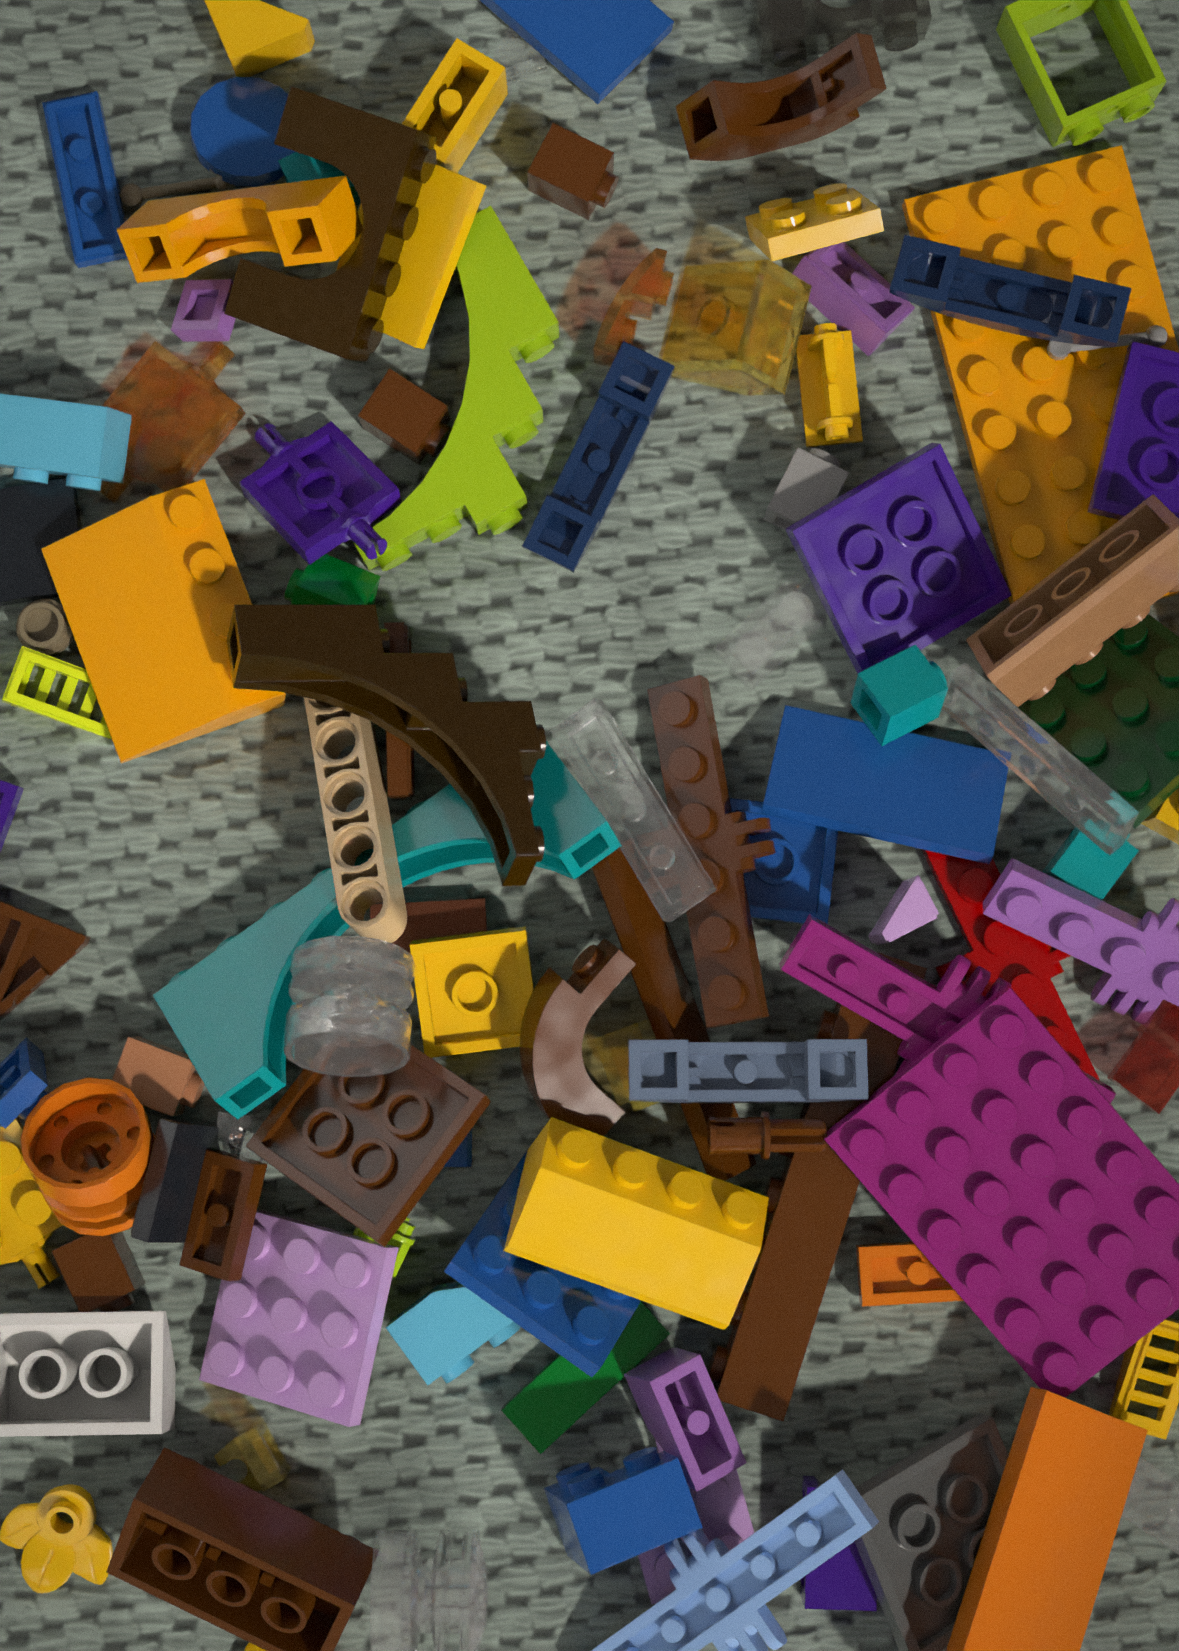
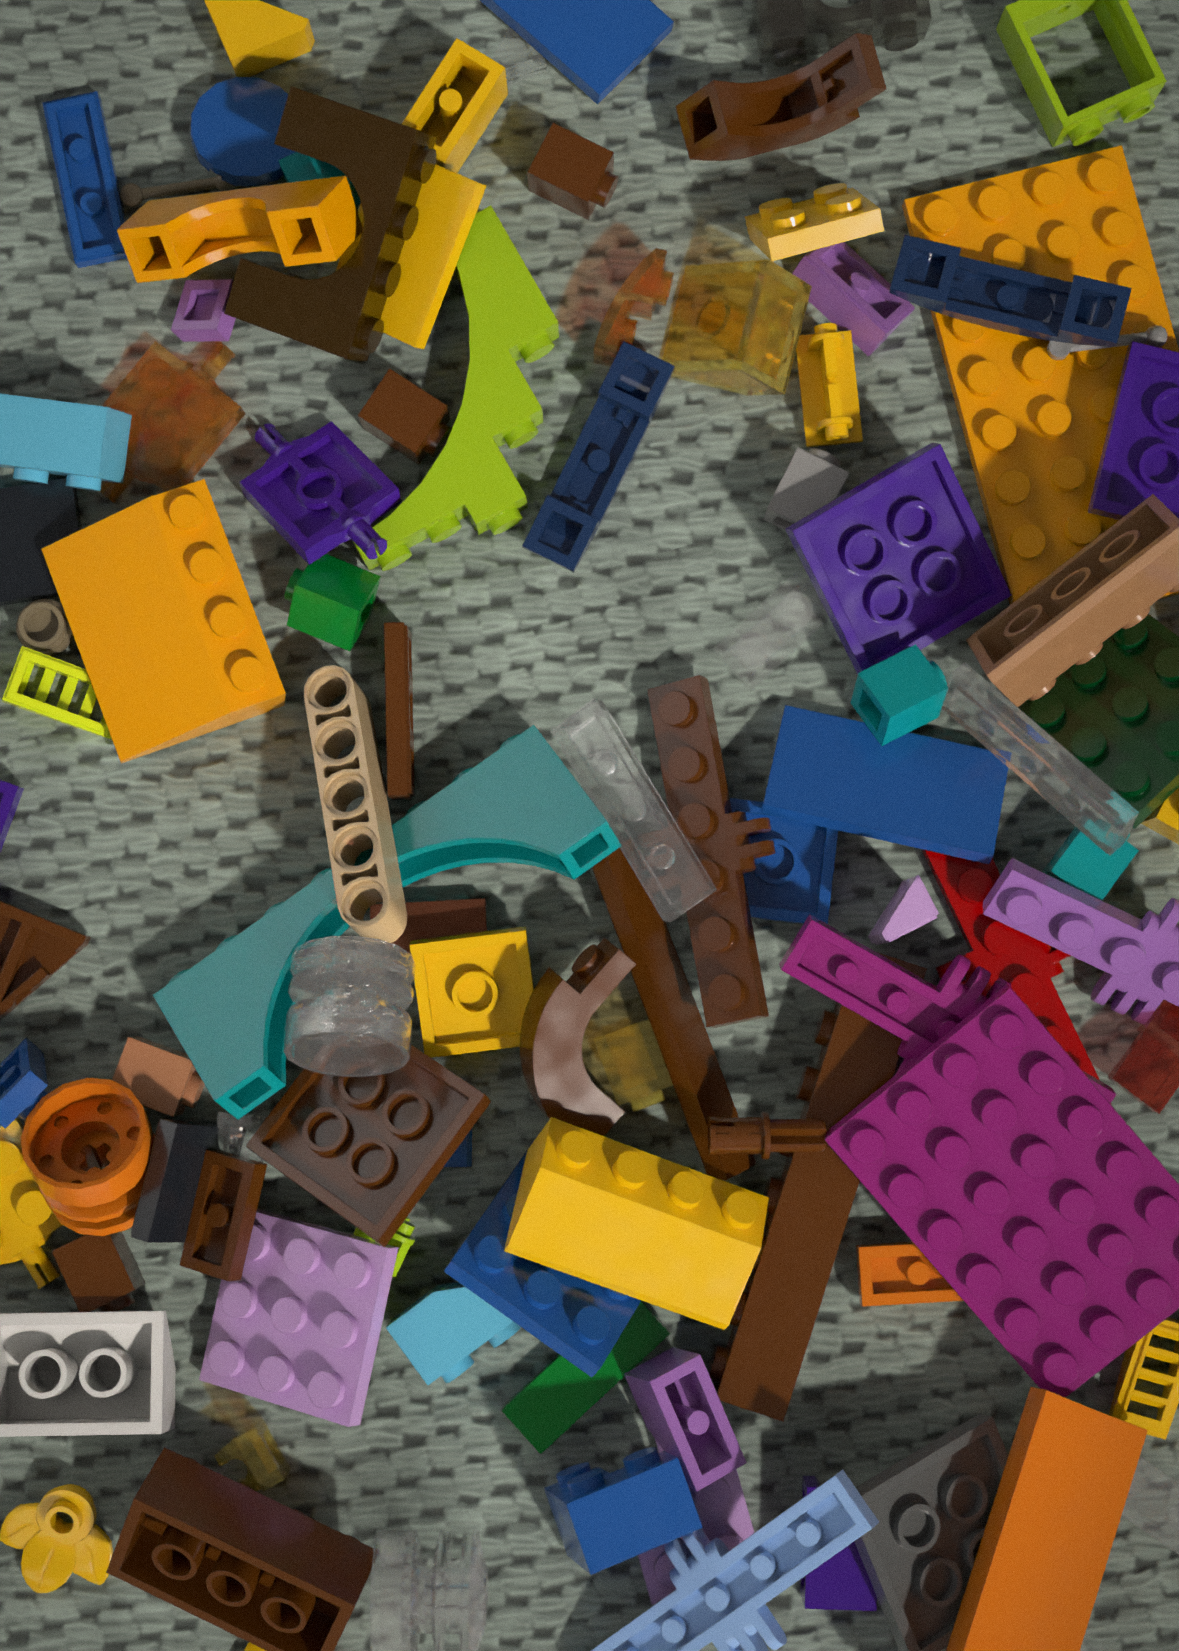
(418, 697): dark brown arch -> none
(748, 1071): sand blue slope -> none

